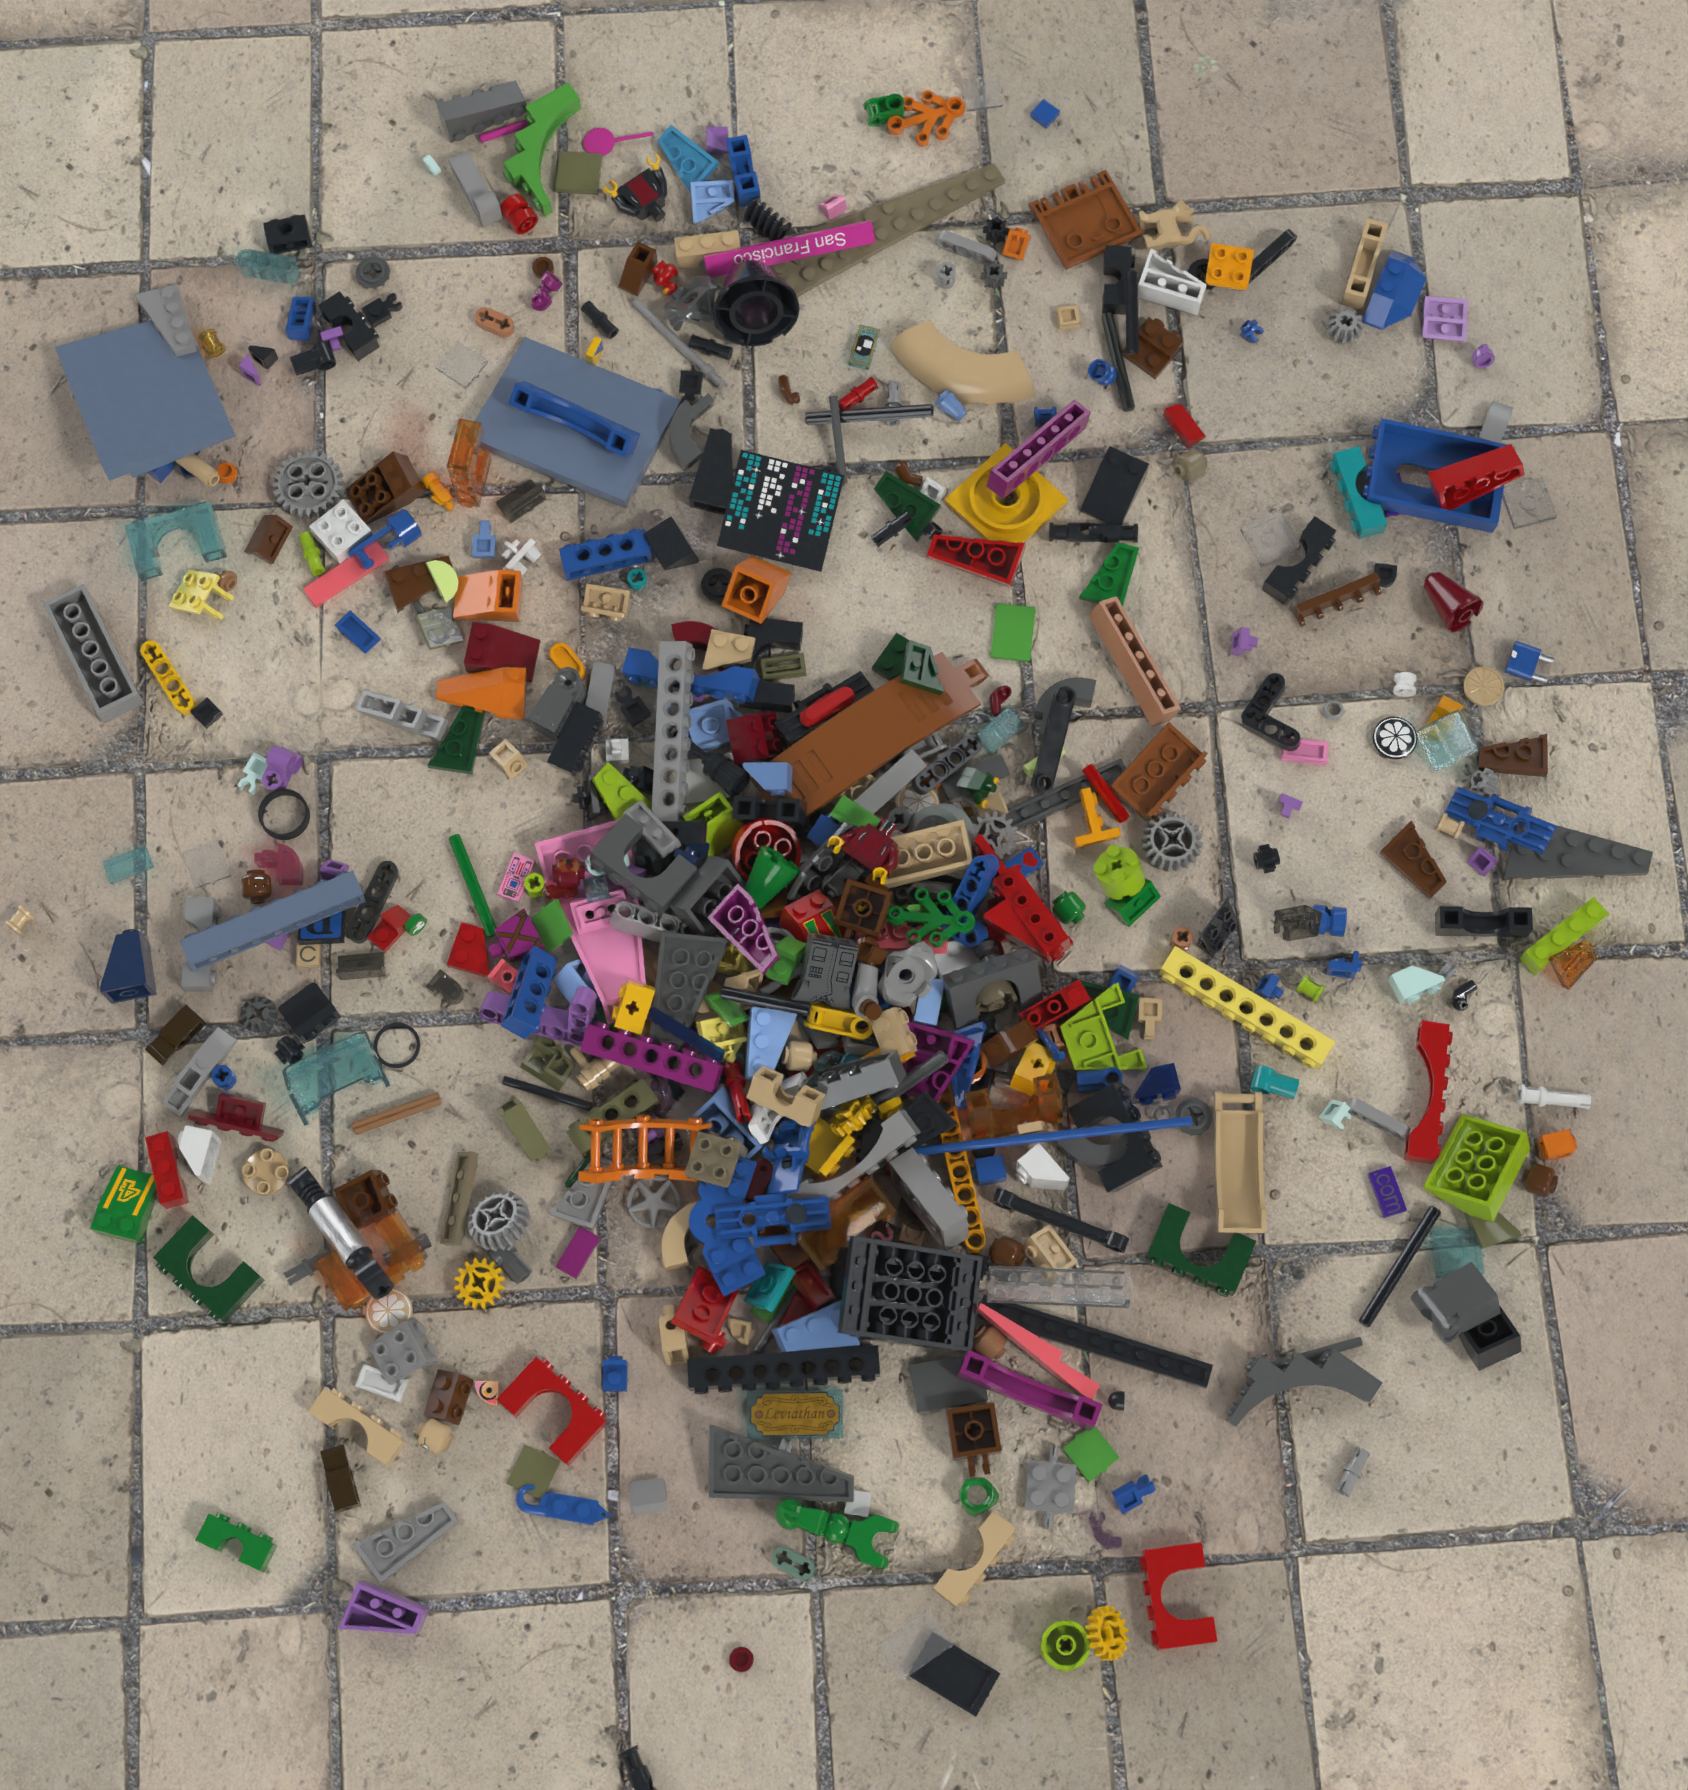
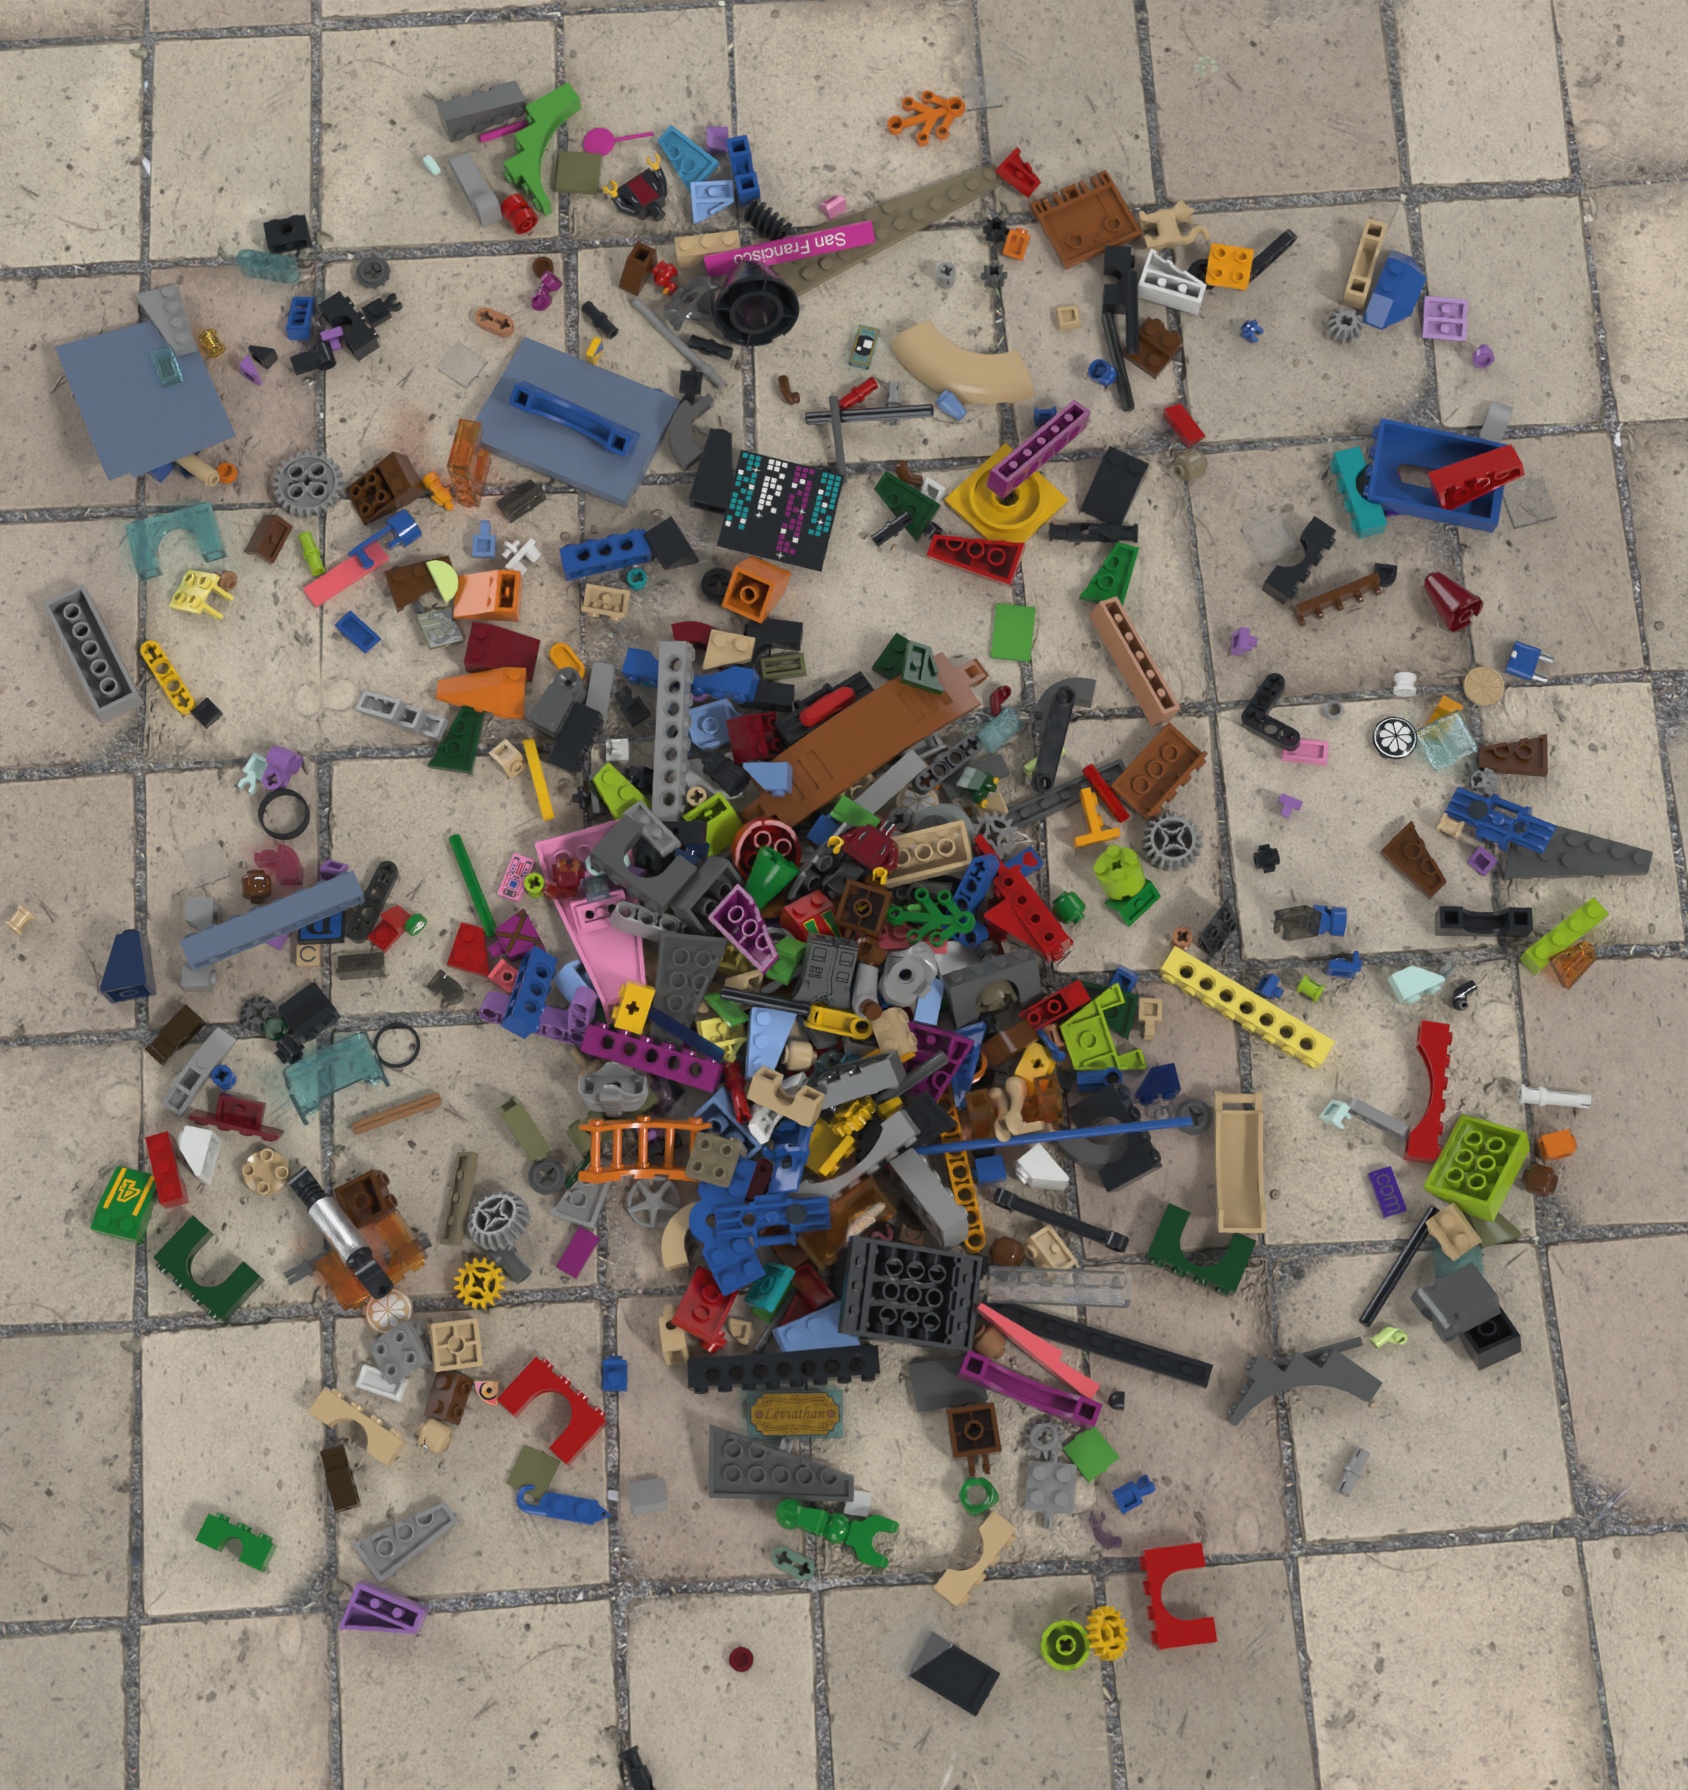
(128, 864): clear light blue tile -> none
(166, 367): none -> clear light blue tile
(275, 1029): none -> dark green tile
(340, 531): white brick -> none
(455, 1344): none -> tan piece
(538, 779): none -> yellow beam
(546, 1165): none -> dark grey gear
(547, 1093): black bar -> none
(548, 1063): olive slope -> none
(552, 925): bright green piece -> none
(603, 1096): none -> light grey piece
(692, 796): none -> tan bush
(784, 810): black arch -> none
(883, 109): green piece -> none
(966, 247): light grey beam -> none
(1009, 1107): none -> tan piece
(1018, 174): none -> red wing
(1037, 1432): none -> light grey gear
(1045, 113): blue tile -> none
(1268, 1081): teal piece -> none
(1391, 1335): none -> yellowish green arm
(1453, 1231): none -> tan bracket

